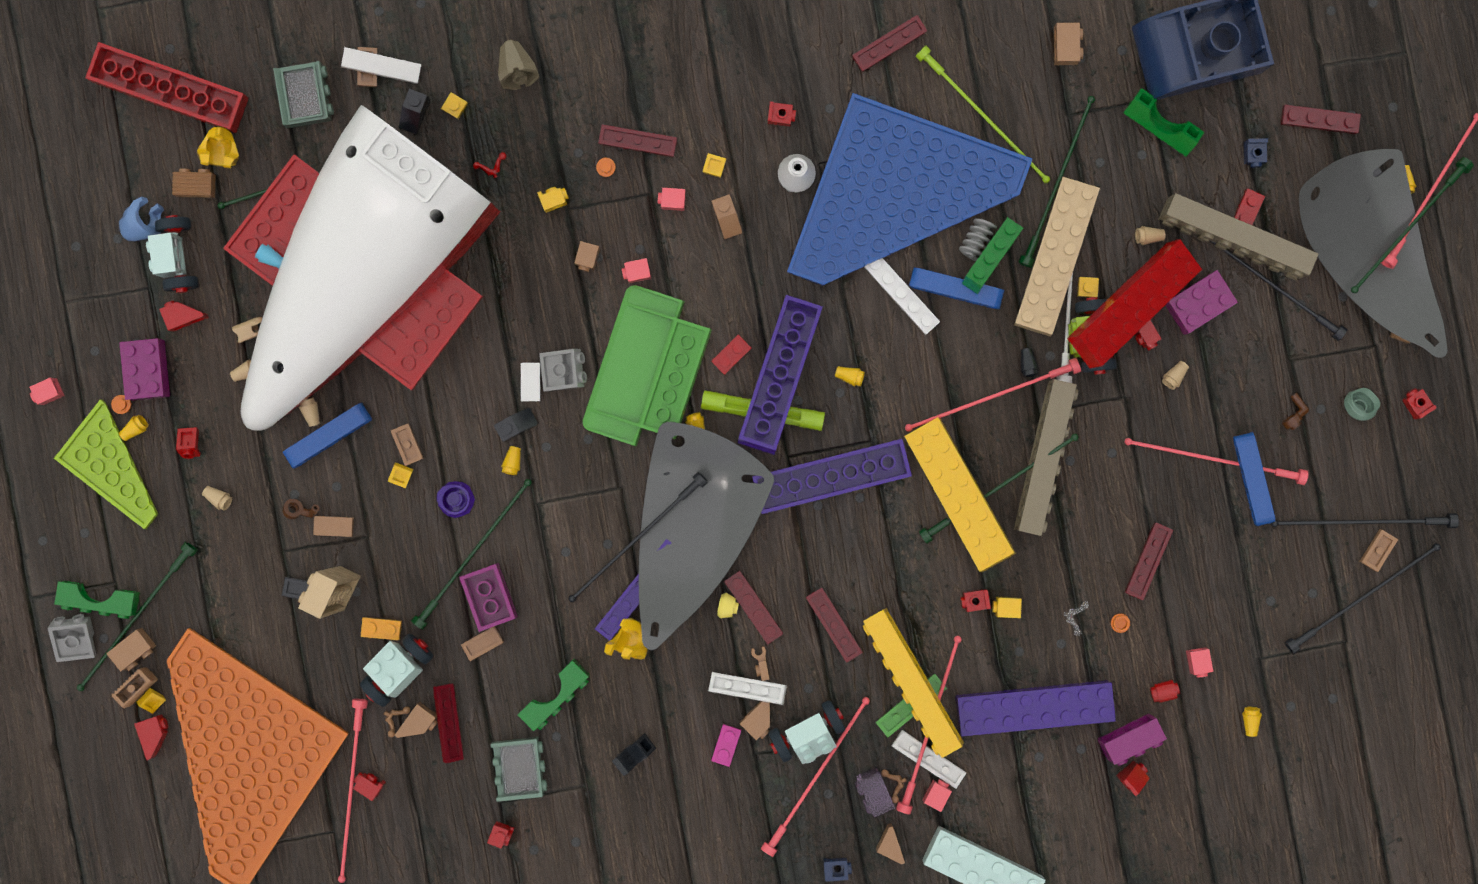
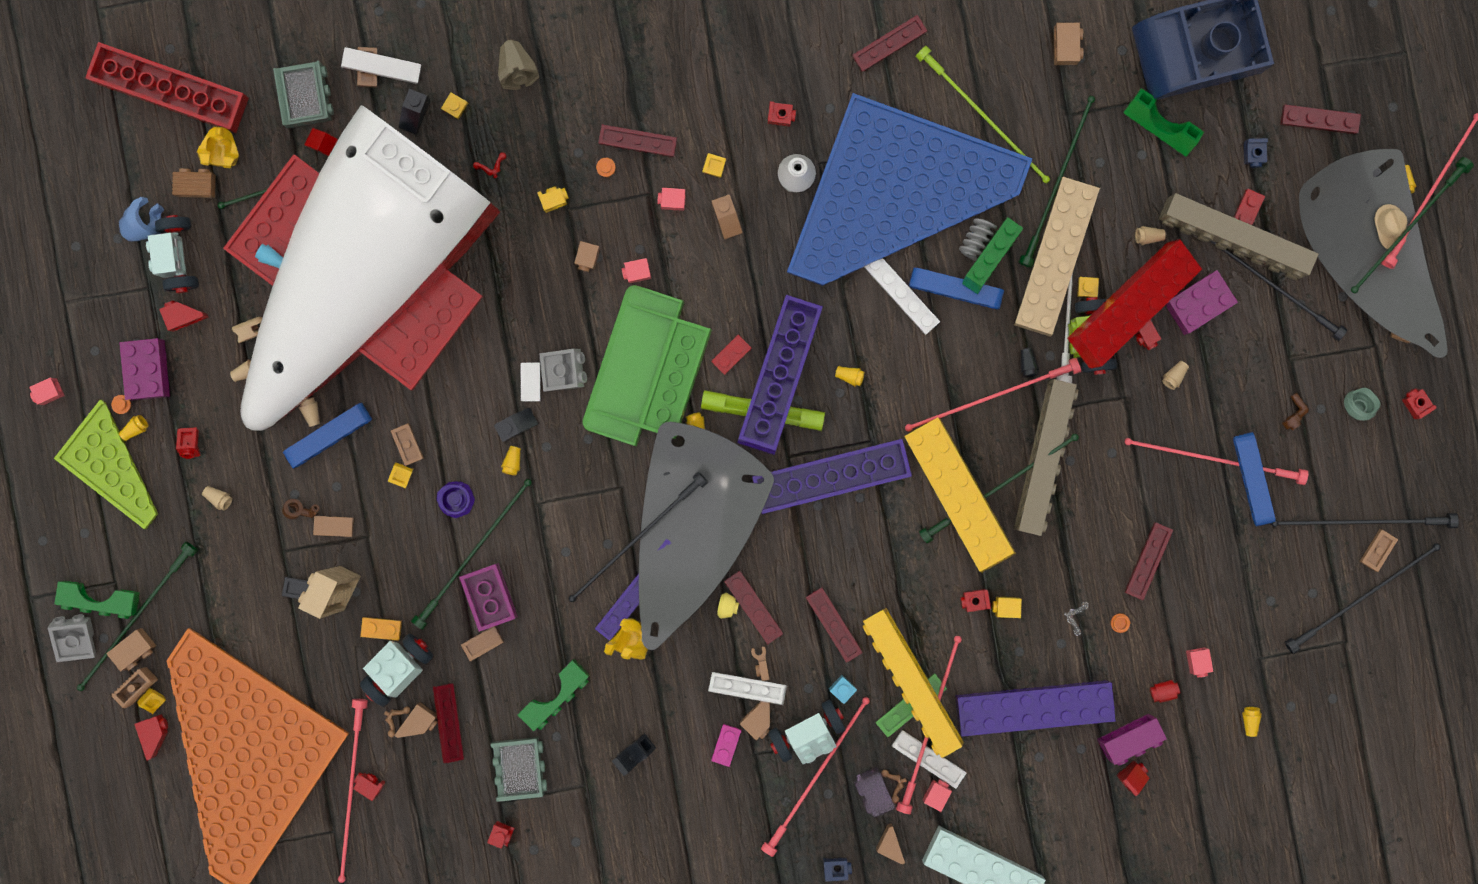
(321, 142): none -> red slope
(842, 689): none -> medium azure brick
(1390, 224): none -> tan piece

